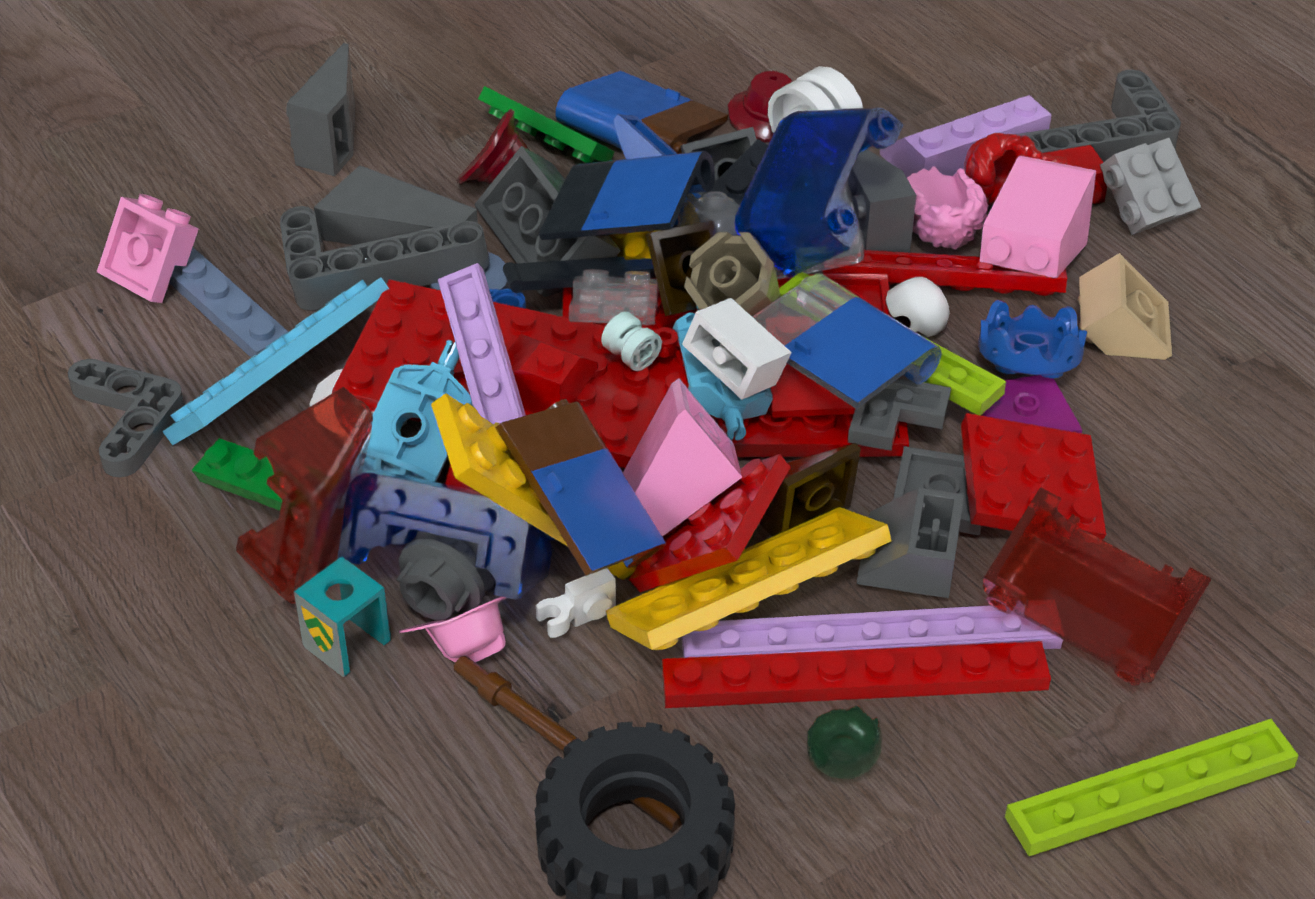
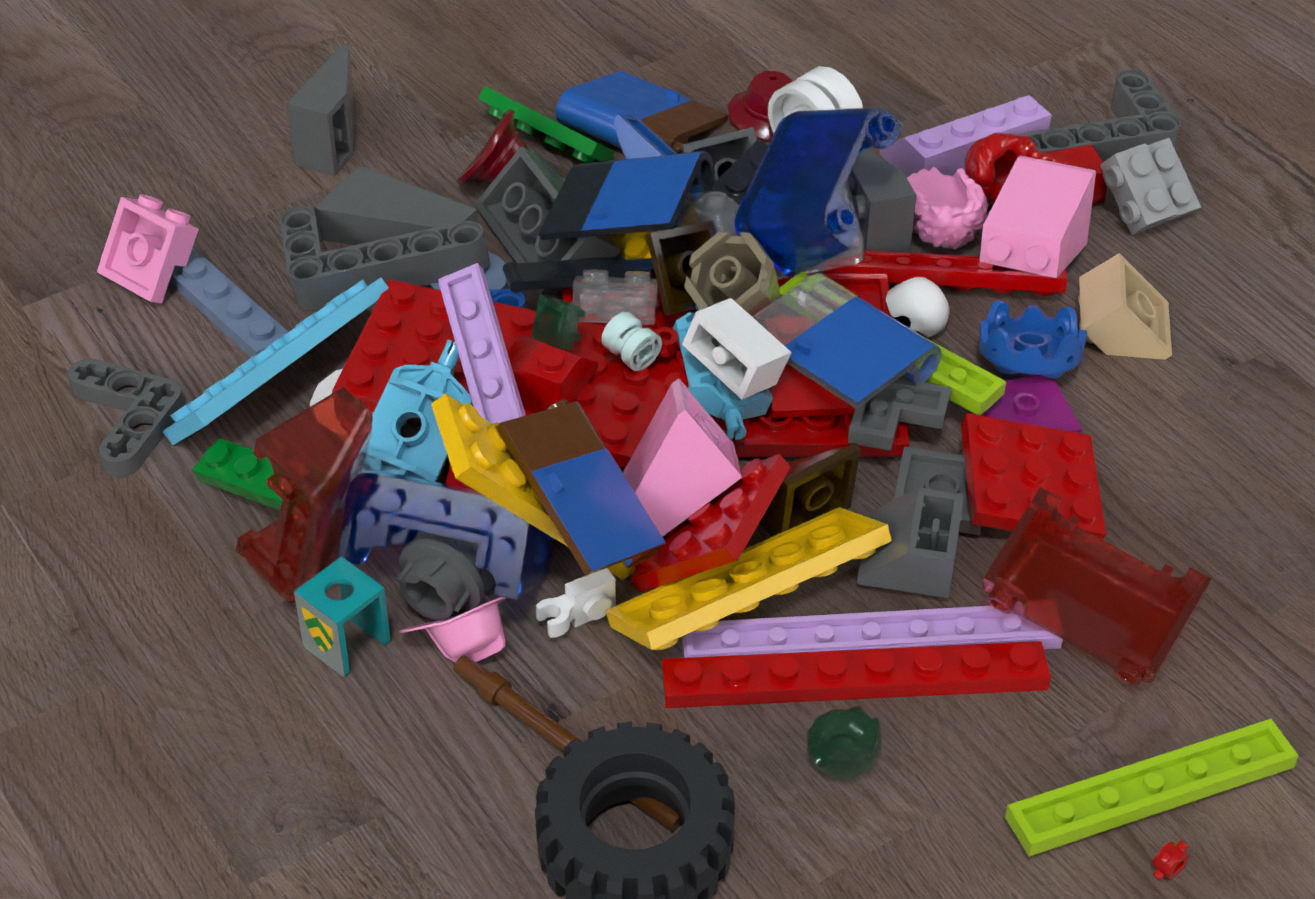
(556, 322): none -> clear green tile
(1170, 860): none -> red piece

